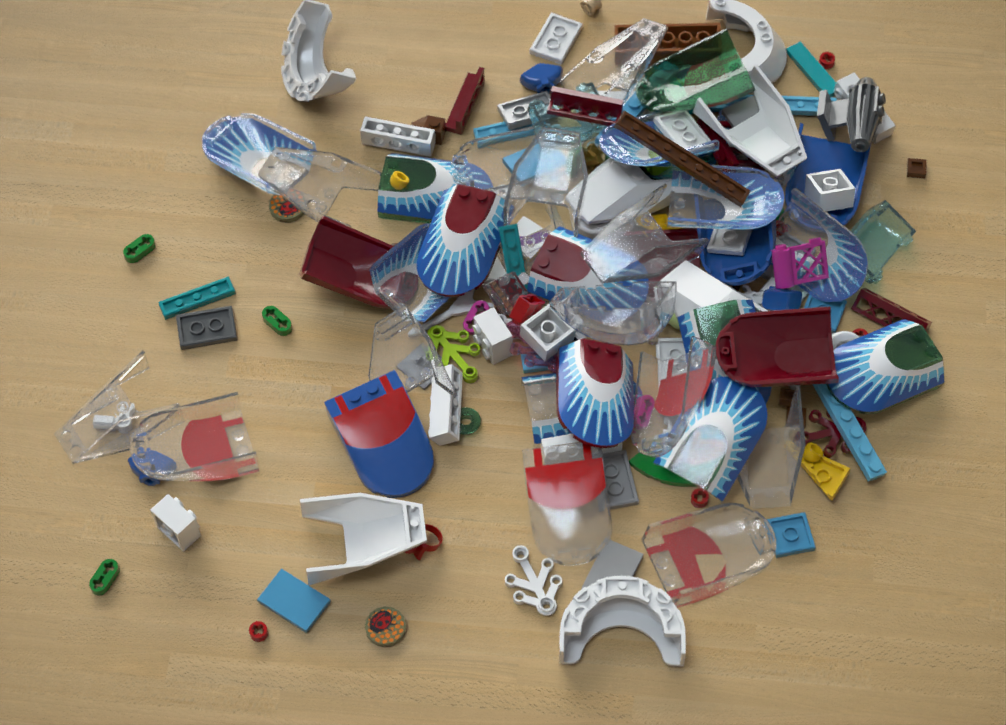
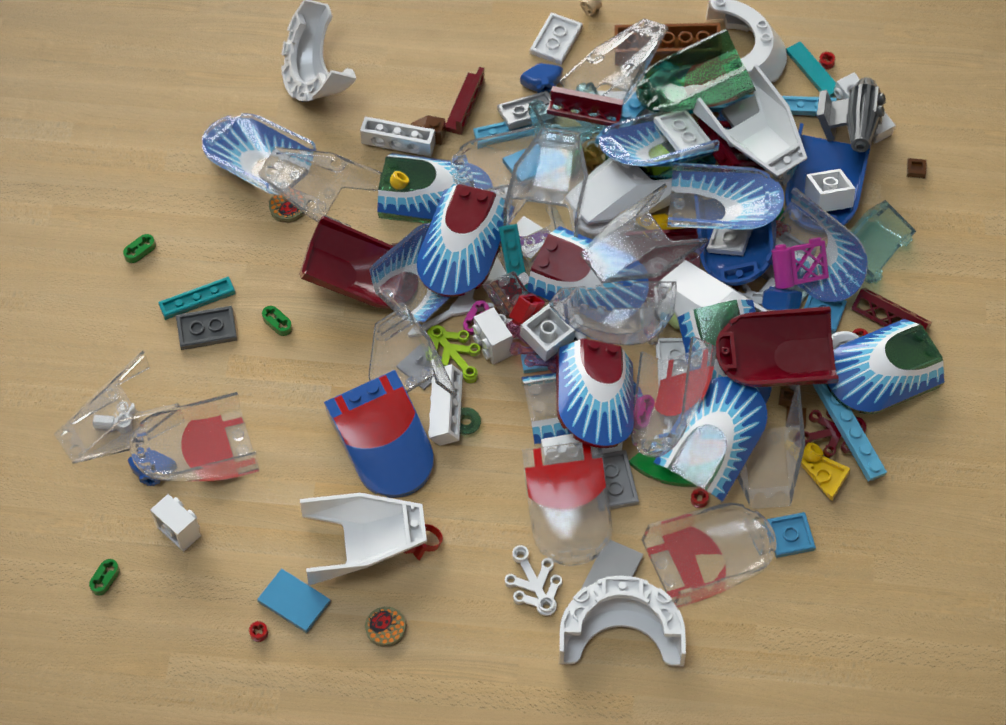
(682, 158): reddish brown tile -> none

